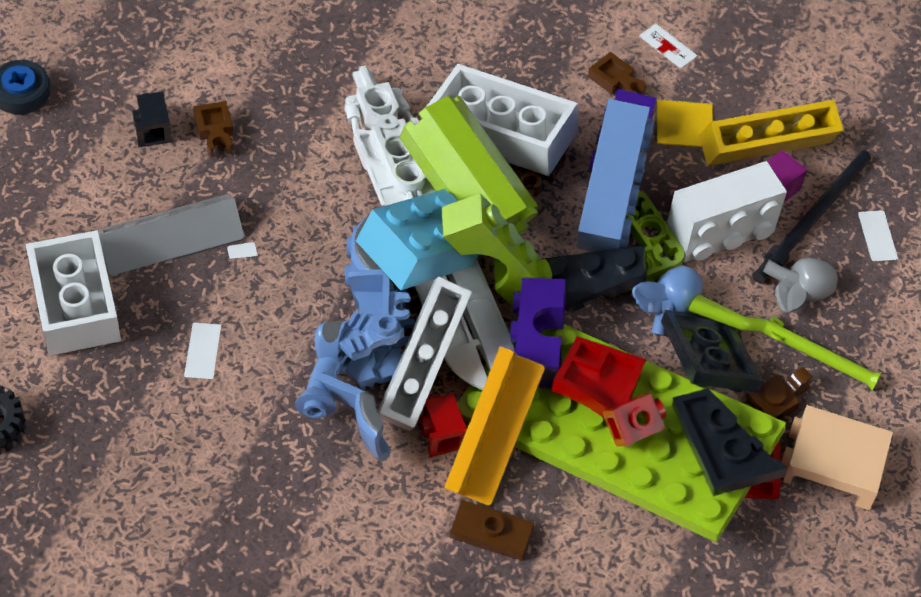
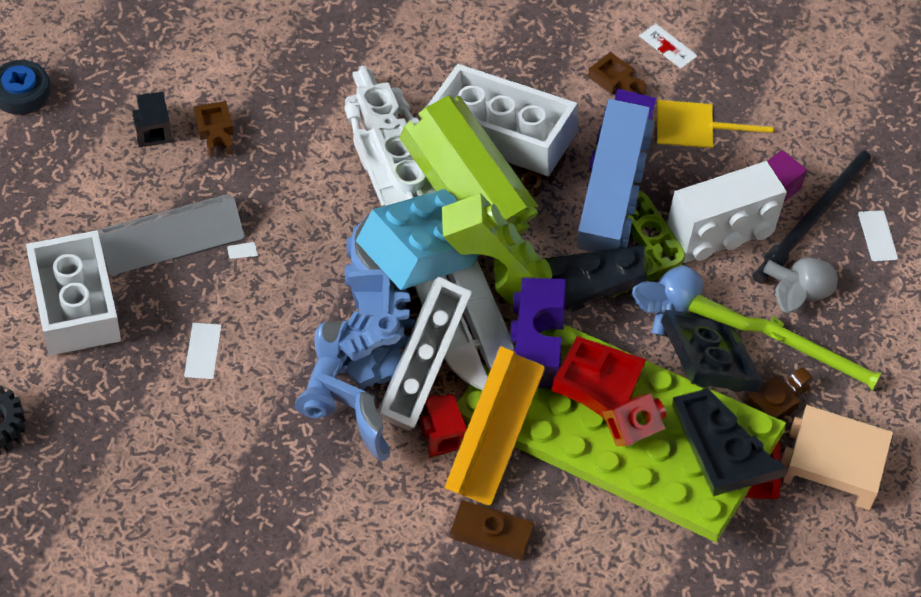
(770, 132): yellow brick -> none

